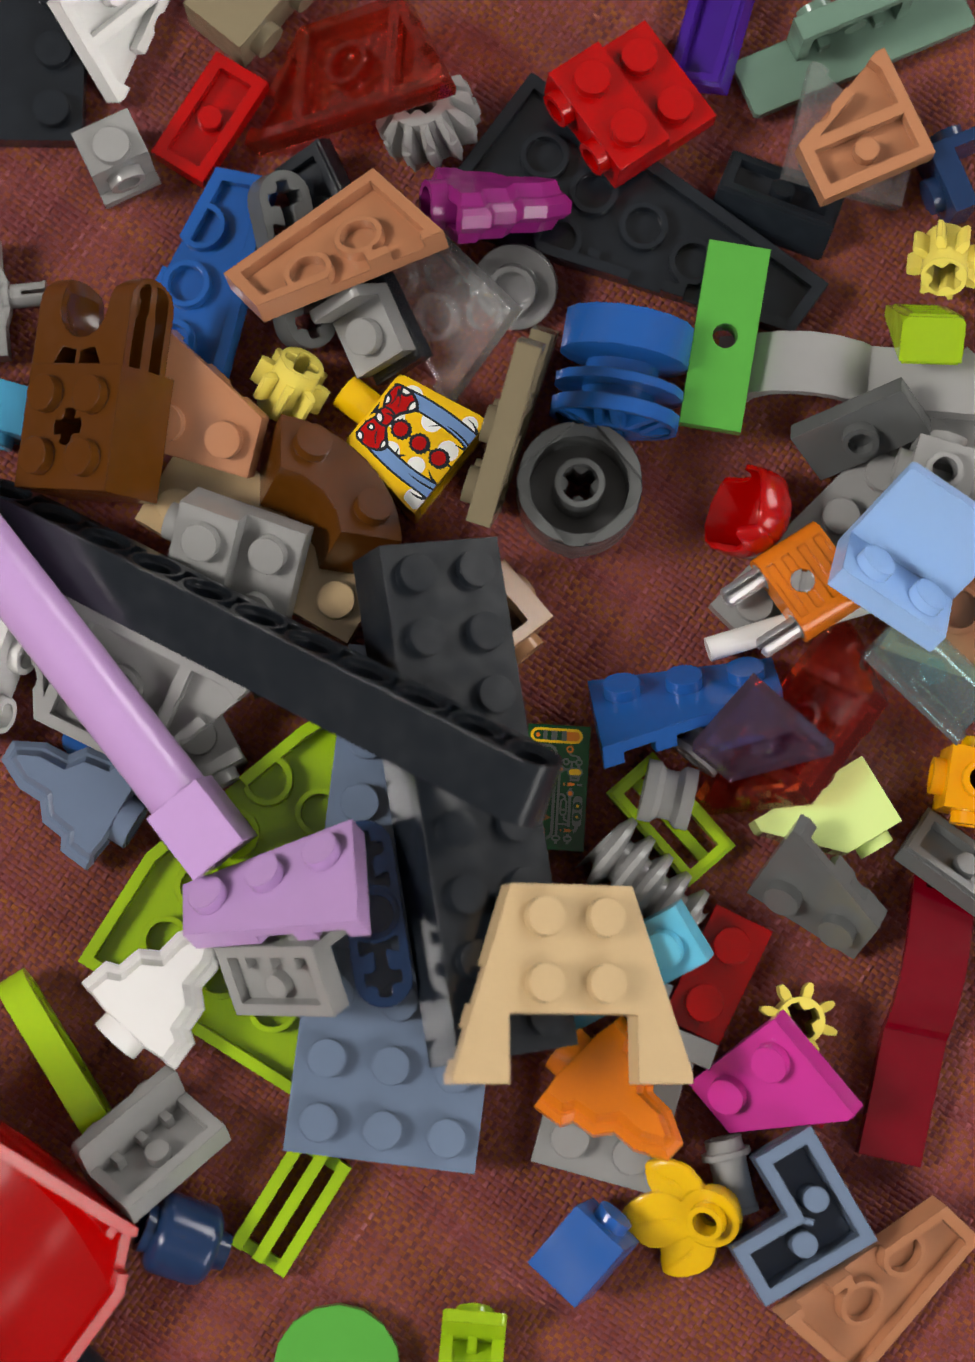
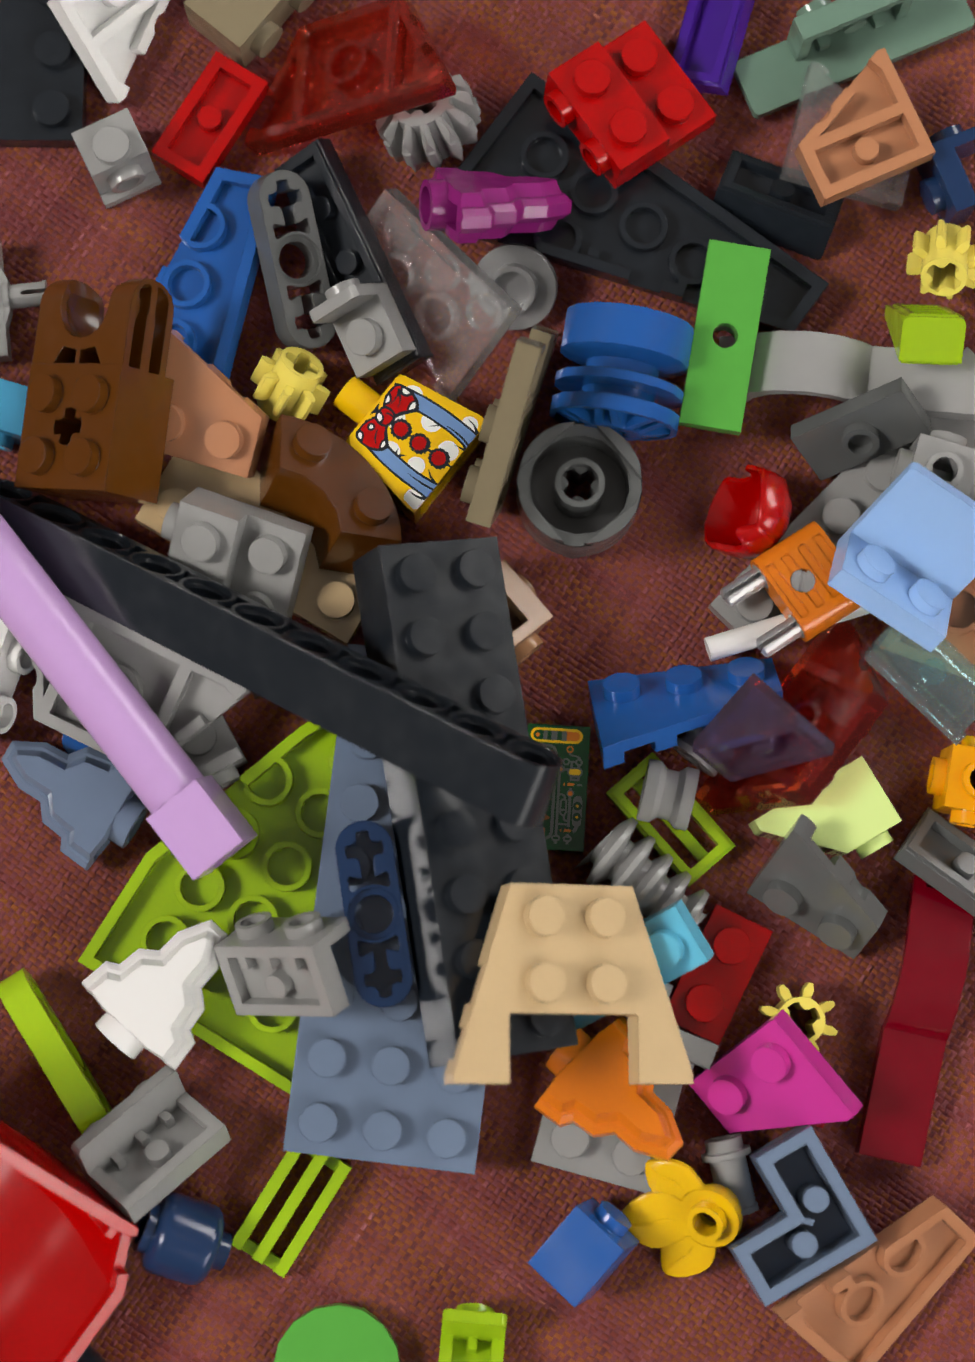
(288, 890): lavender wing -> none
(335, 247): nougat wing -> none

